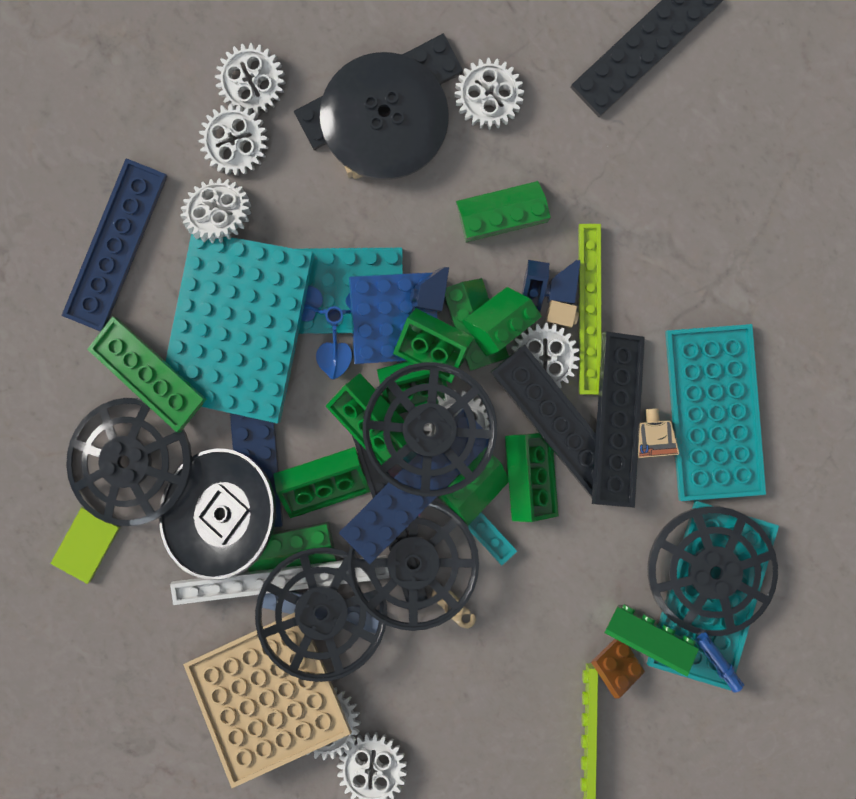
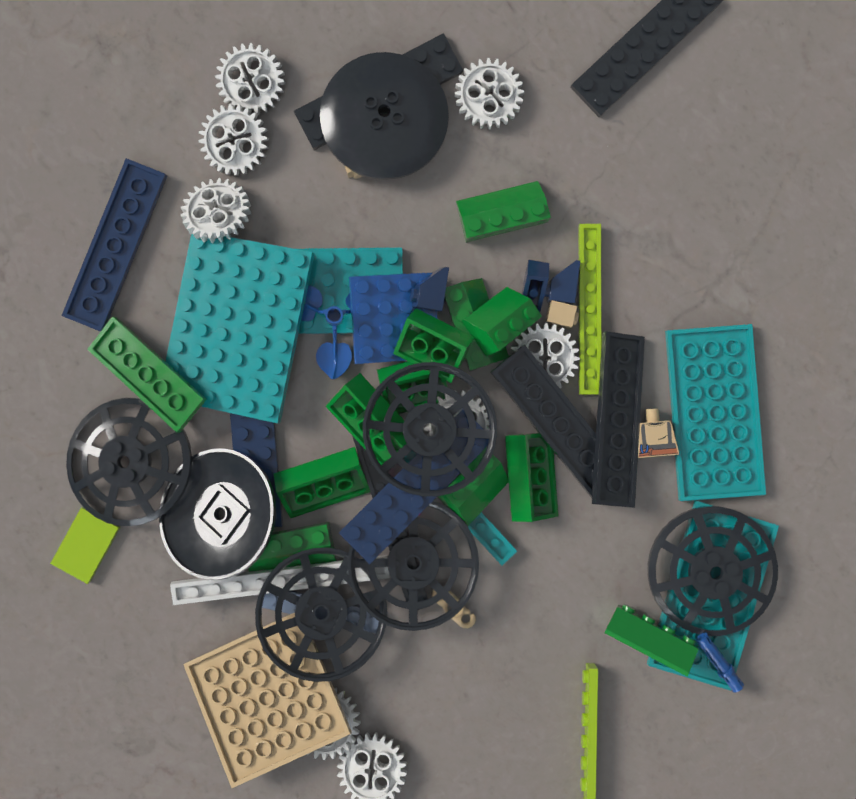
(618, 667): dark orange plate -> none

